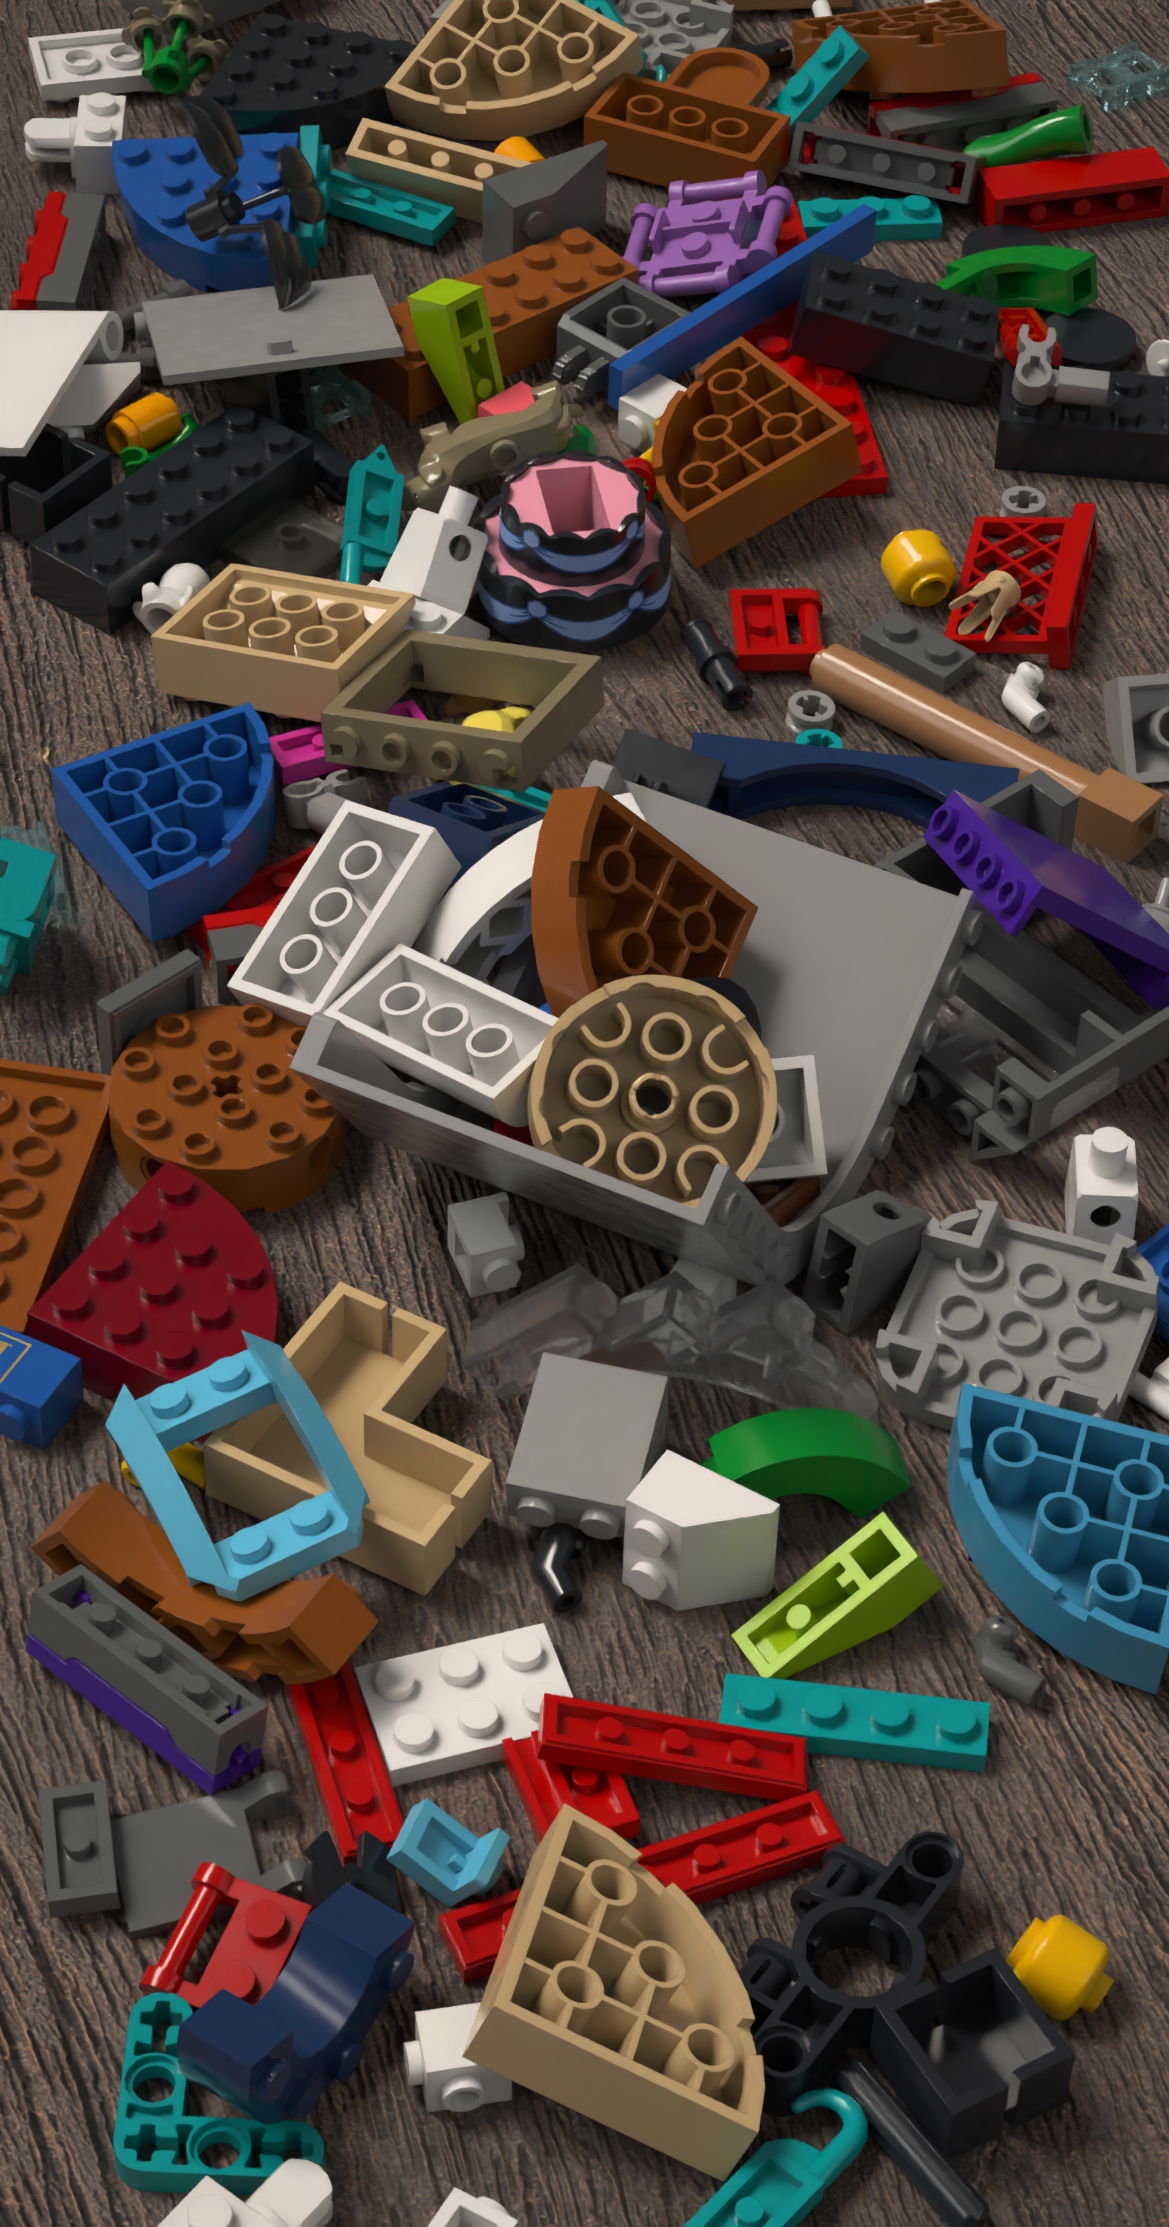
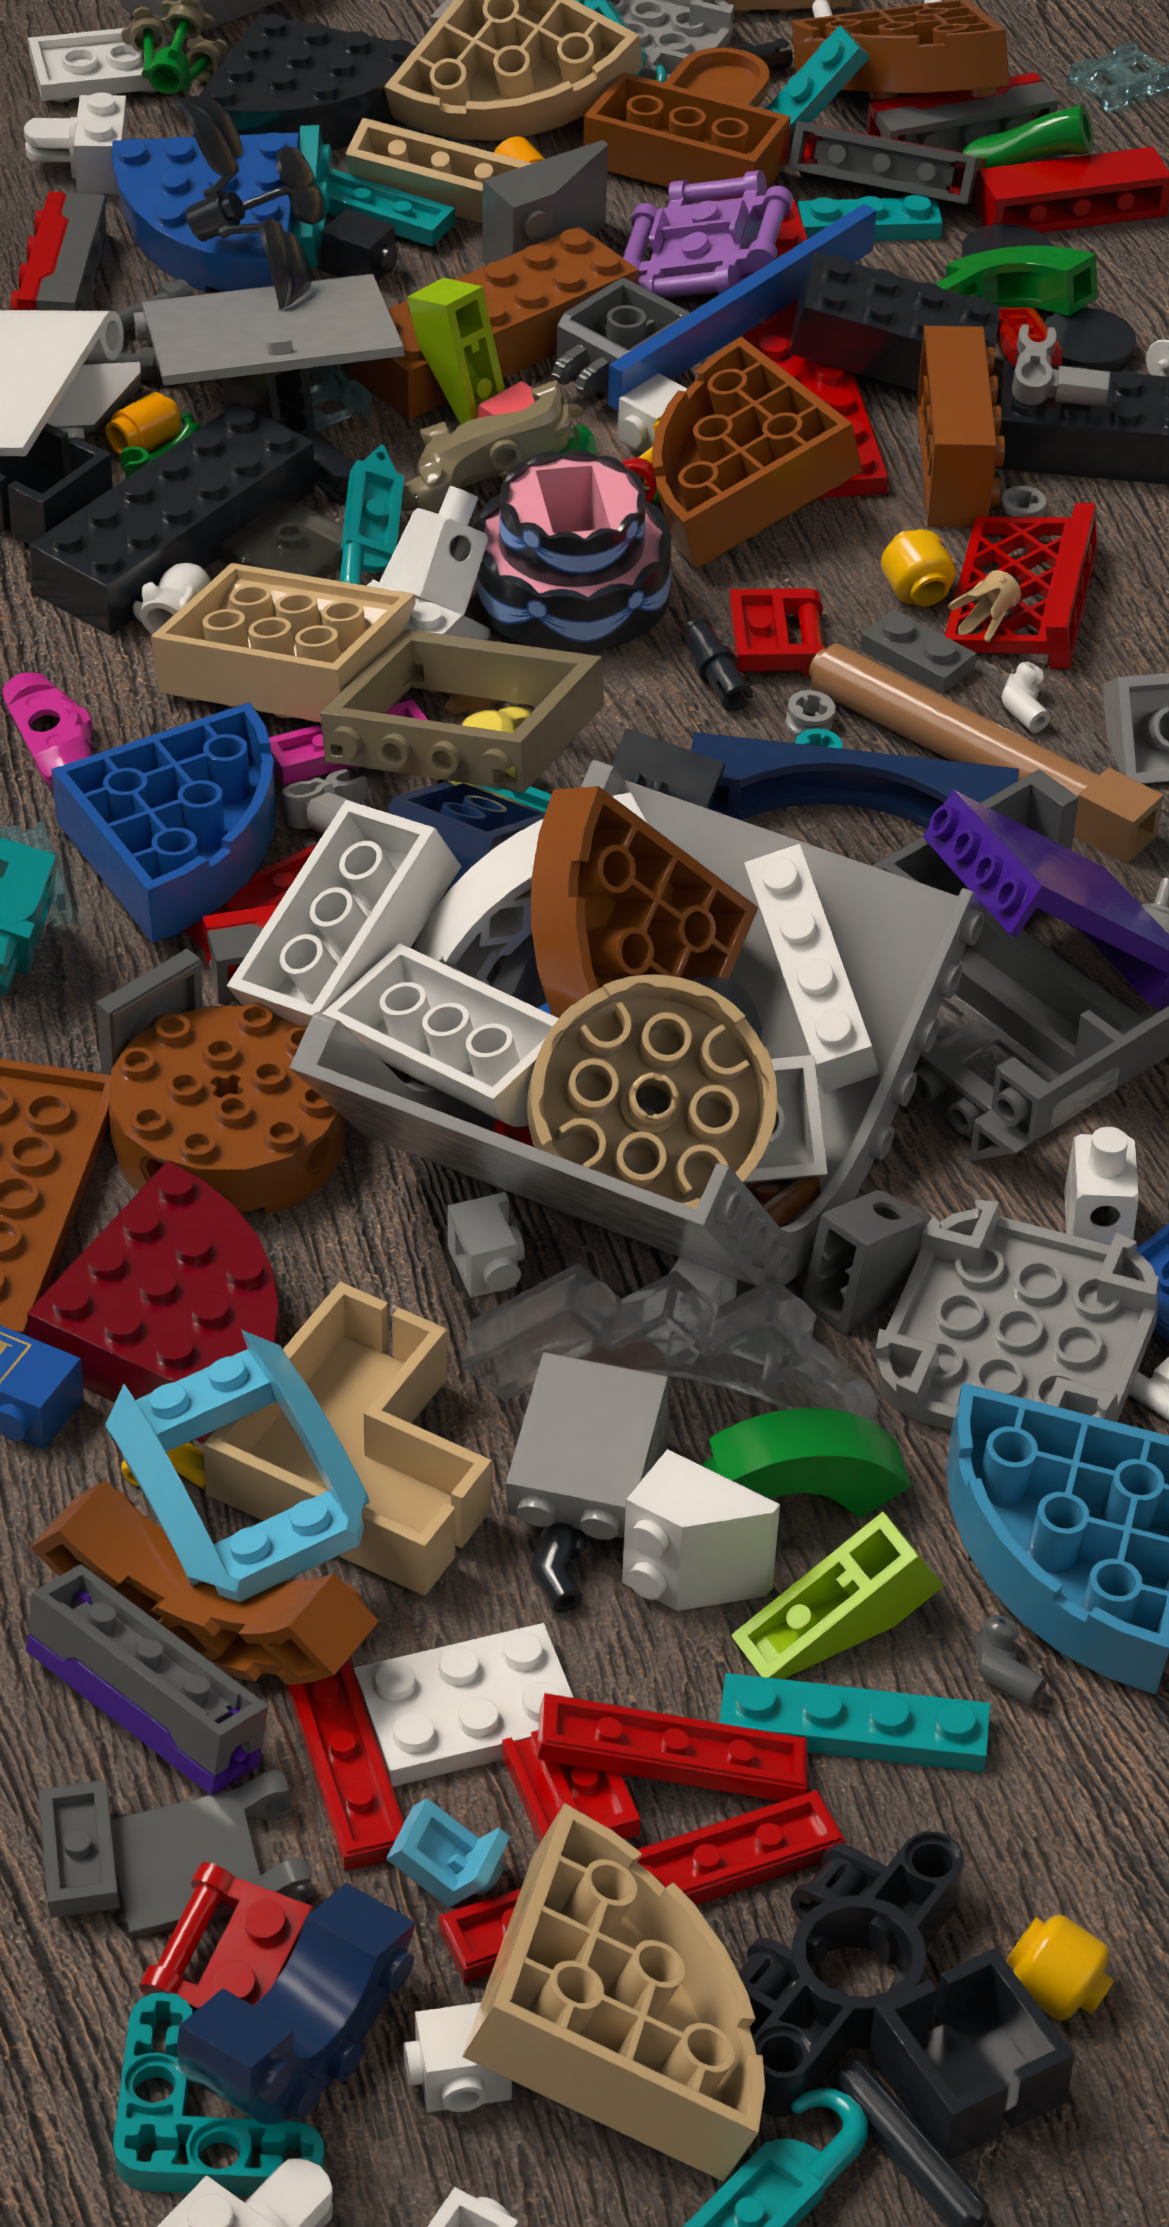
(34, 696): none -> dark pink piece
(358, 246): none -> black brick
(370, 1874): black piece -> none
(812, 968): none -> white brick
(958, 426): none -> dark orange brick

